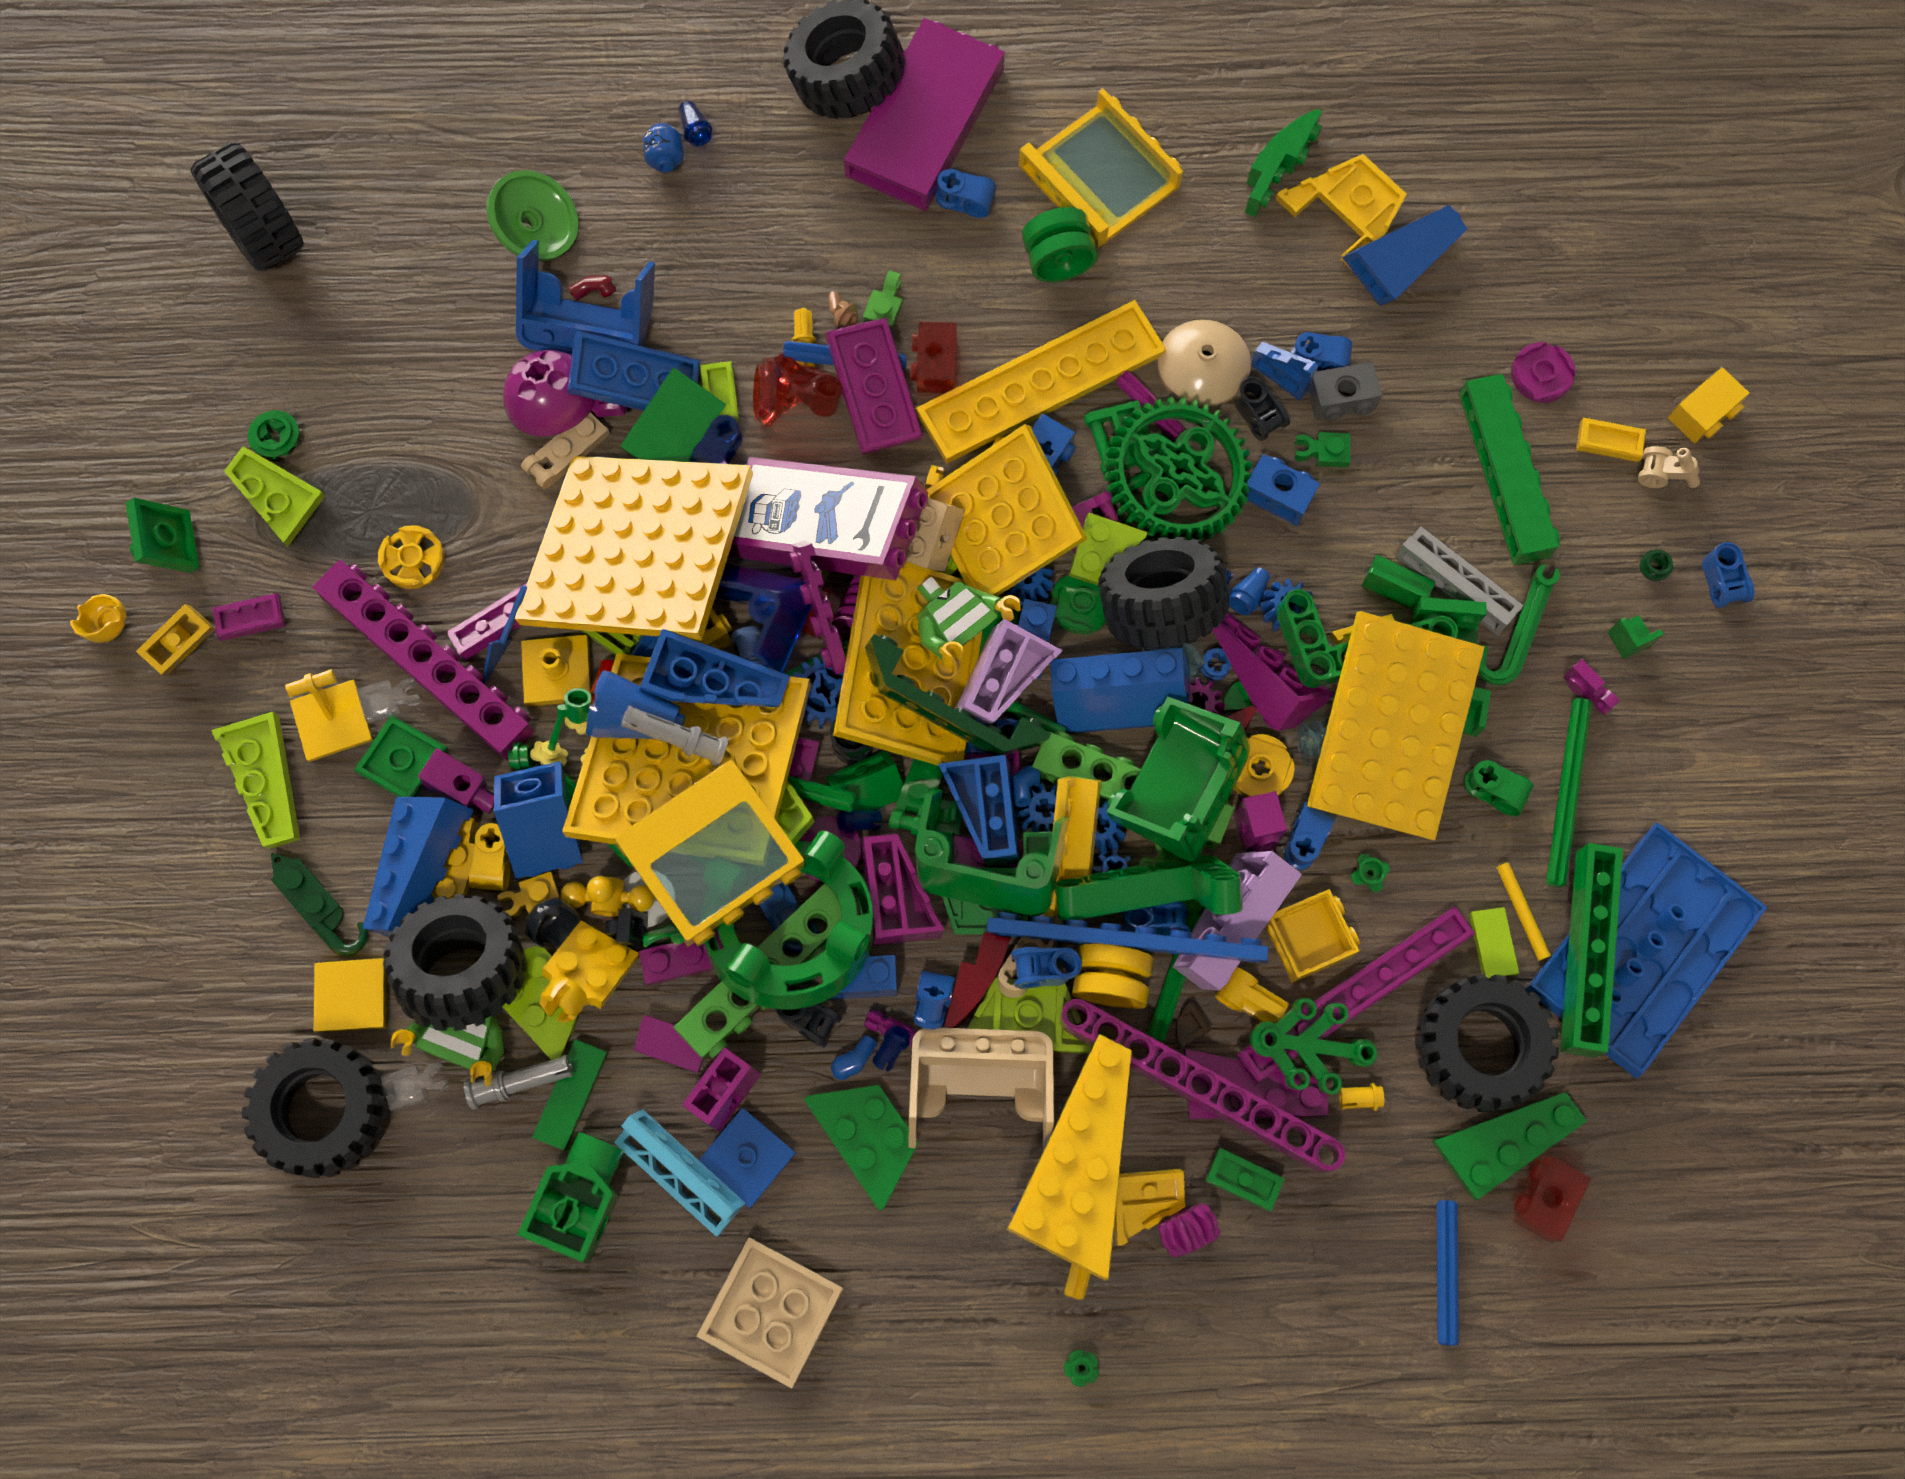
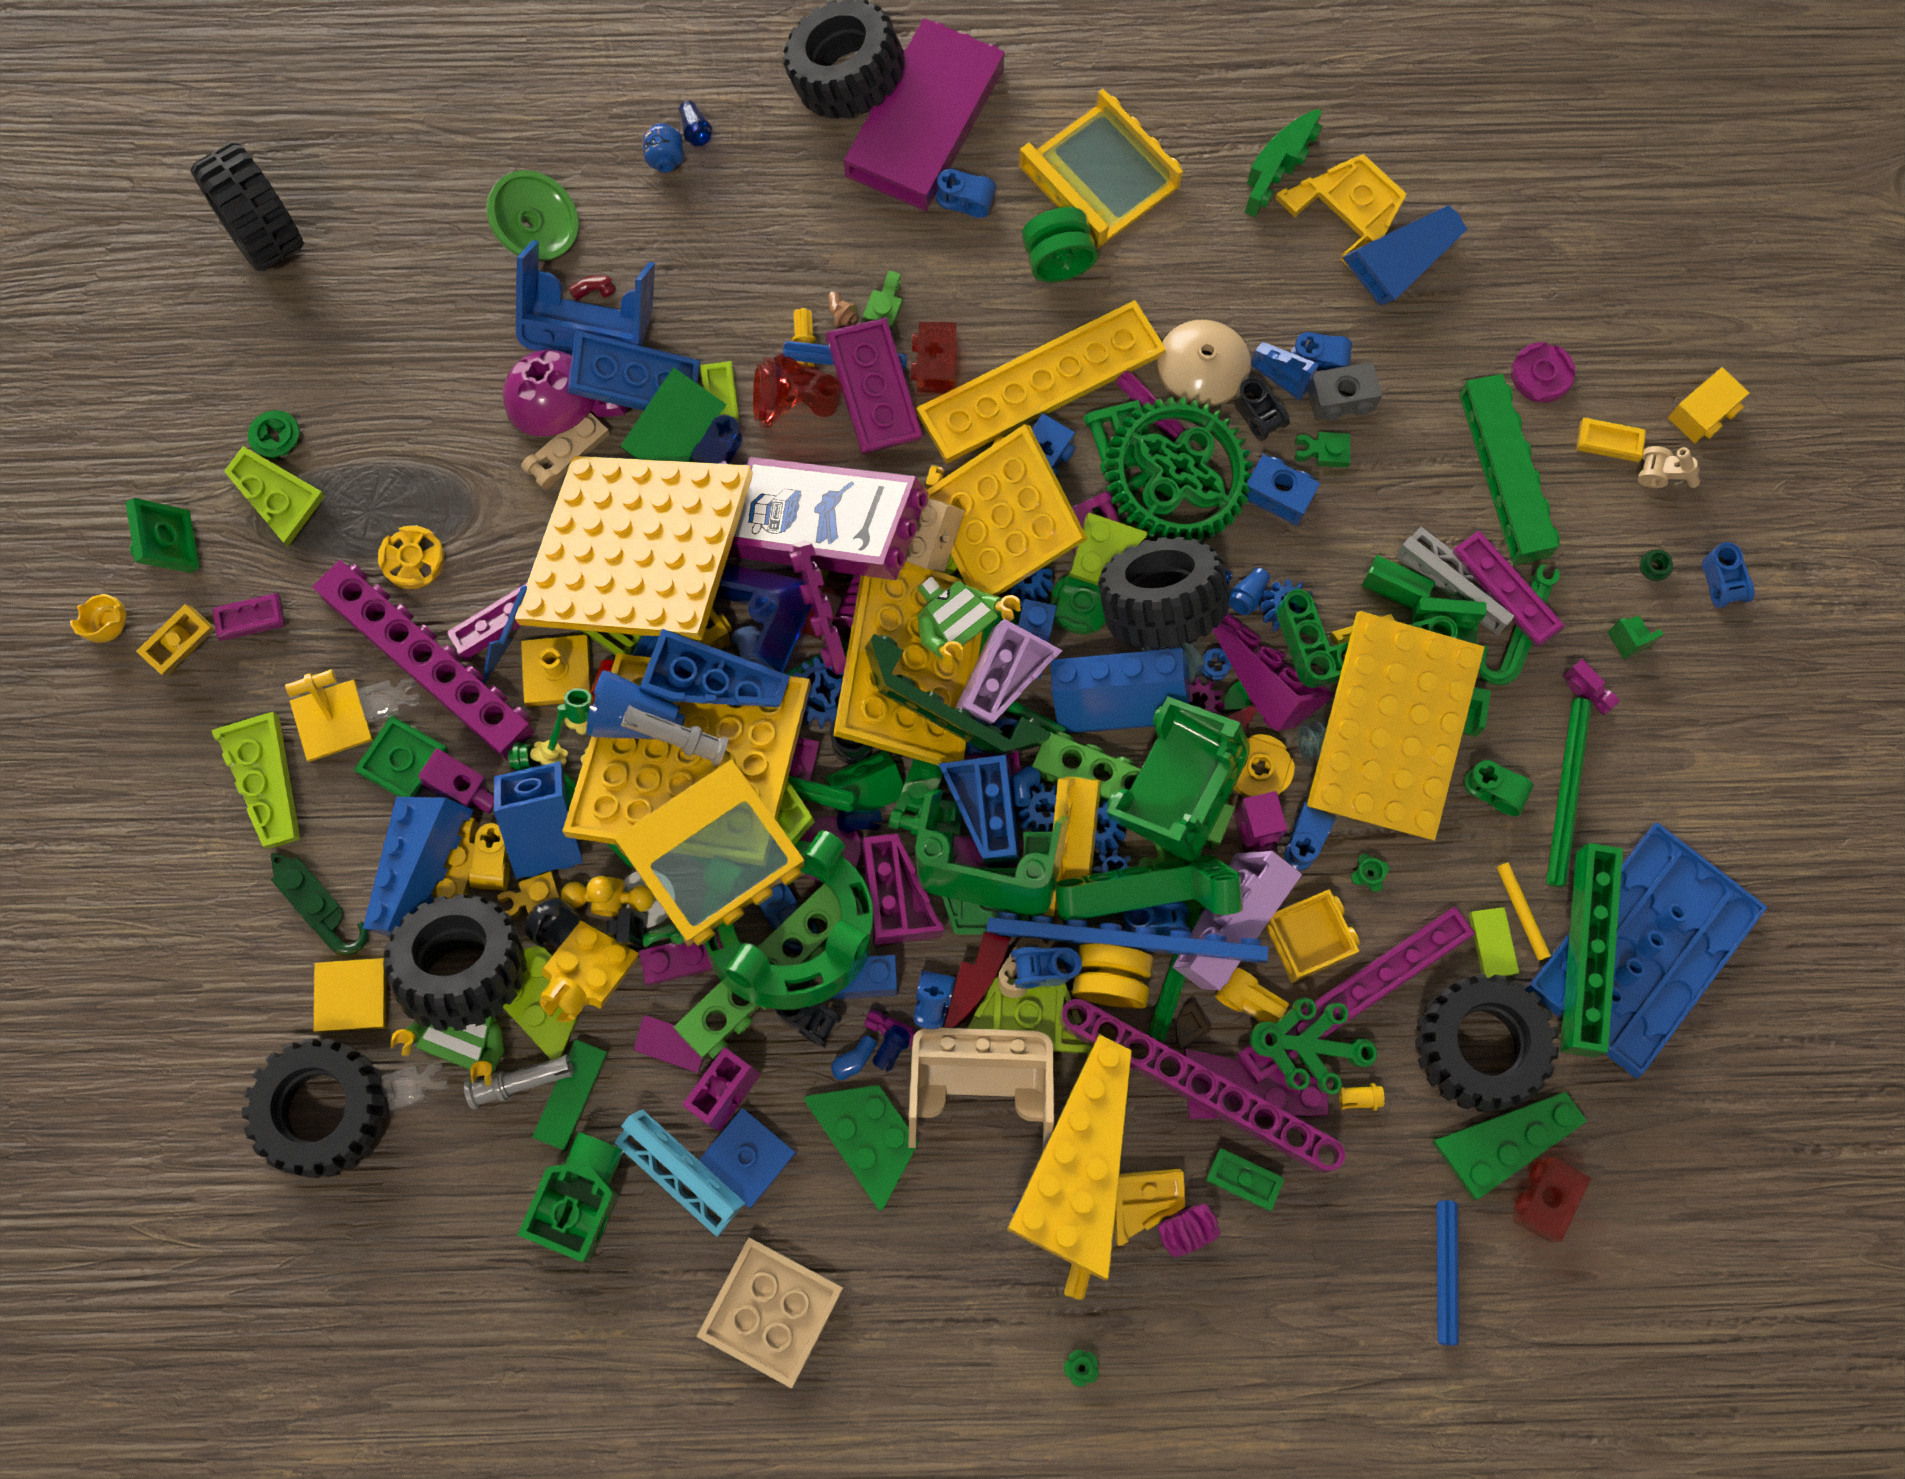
(1508, 589): none -> magenta tile

